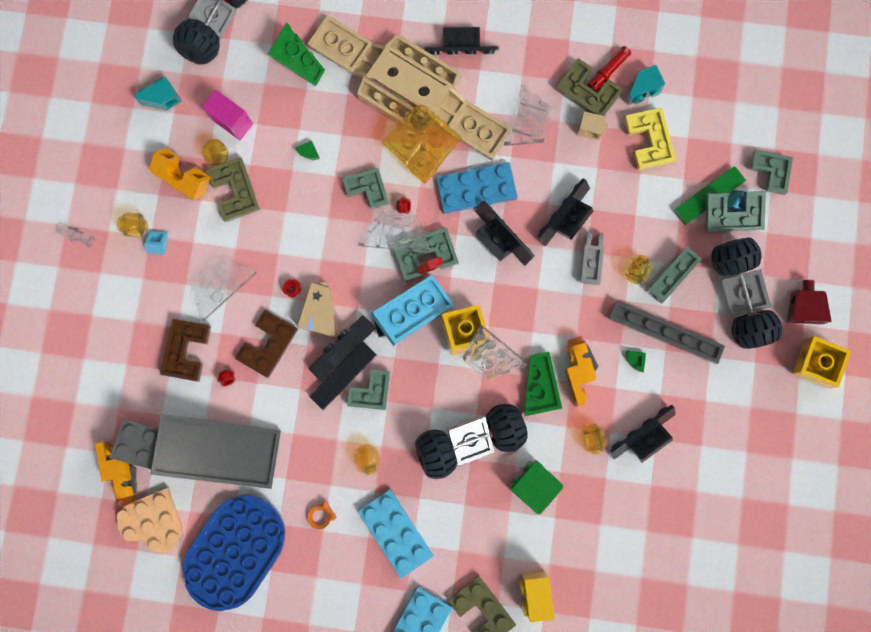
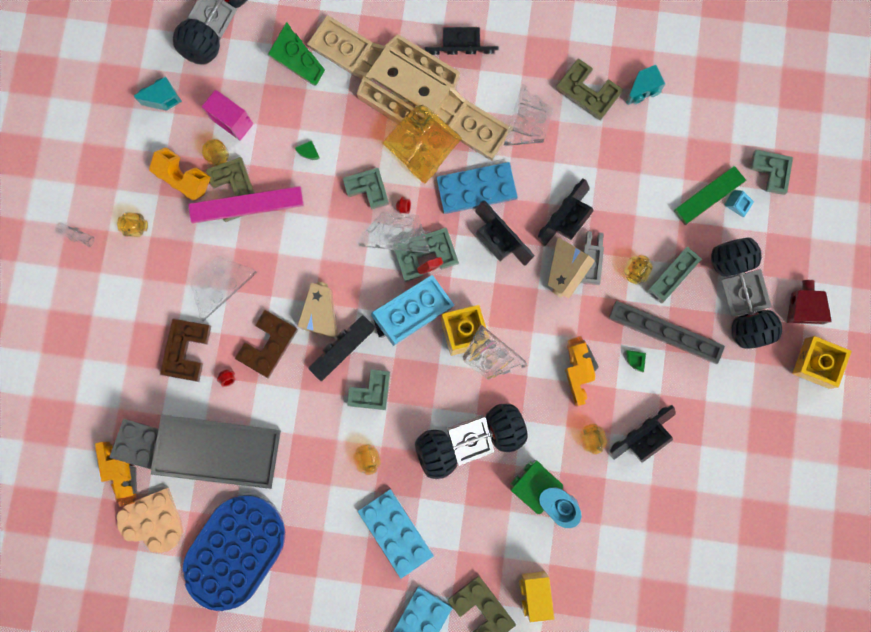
(156, 242): medium azure slope -> none
(246, 204): none -> dark pink tile
(291, 283): red plate -> none
(331, 515): orange piece -> none
(343, 376): black tile -> none
(542, 388): green wing -> none
(561, 507): none -> medium azure piece
(568, 268): none -> tan slope
(592, 126): tan brick -> none
(604, 74): red pin -> none
(661, 147): light yellow plate -> none
(749, 219): sand green plate -> none

